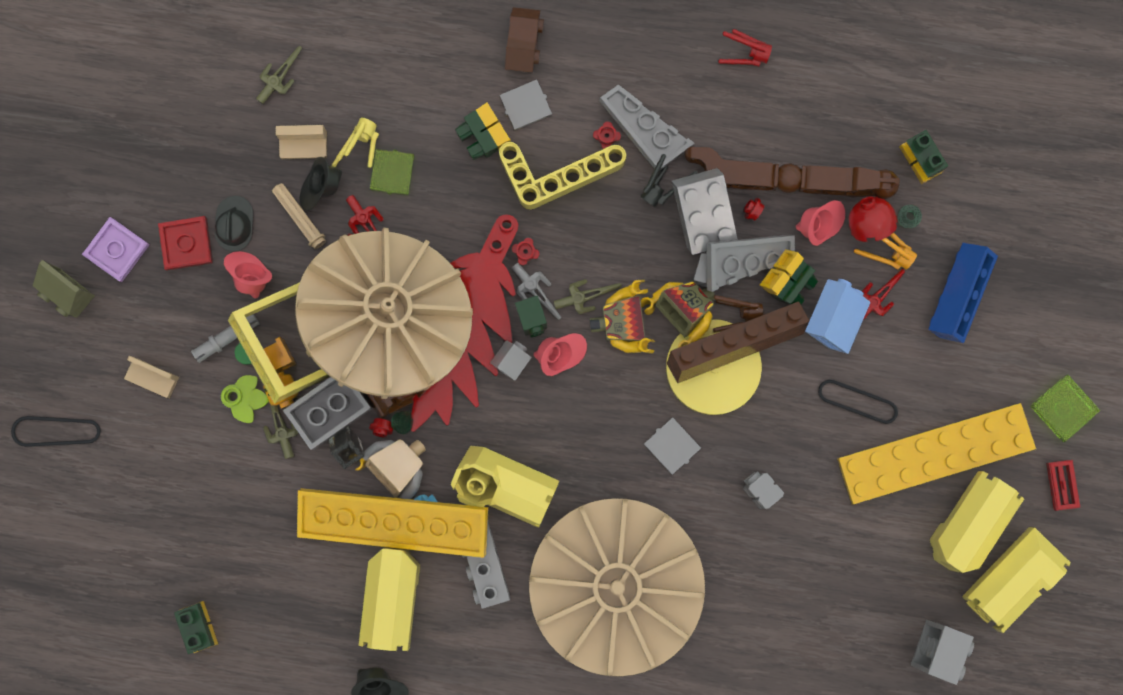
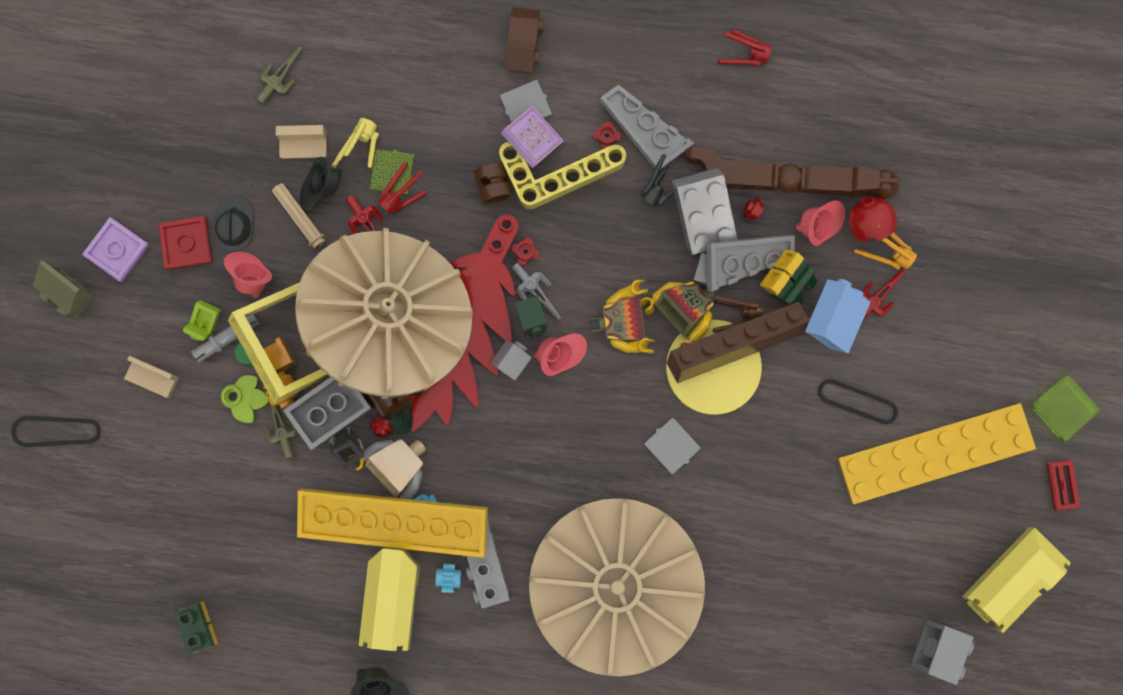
(202, 321): none -> lime bracket
(391, 200): none -> red plant
(448, 578): none -> medium azure gear
(486, 131): dark green hips -> none
(492, 183): none -> reddish brown wheel
(503, 484): light yellow brick -> none
(532, 136): none -> lavender tile
(578, 297): olive piece -> none
(762, 490): light grey brick -> none
(904, 221): clear green plate -> none
(923, 149): dark green hips -> none
(963, 292): blue brick -> none
(975, 524): light yellow brick -> none

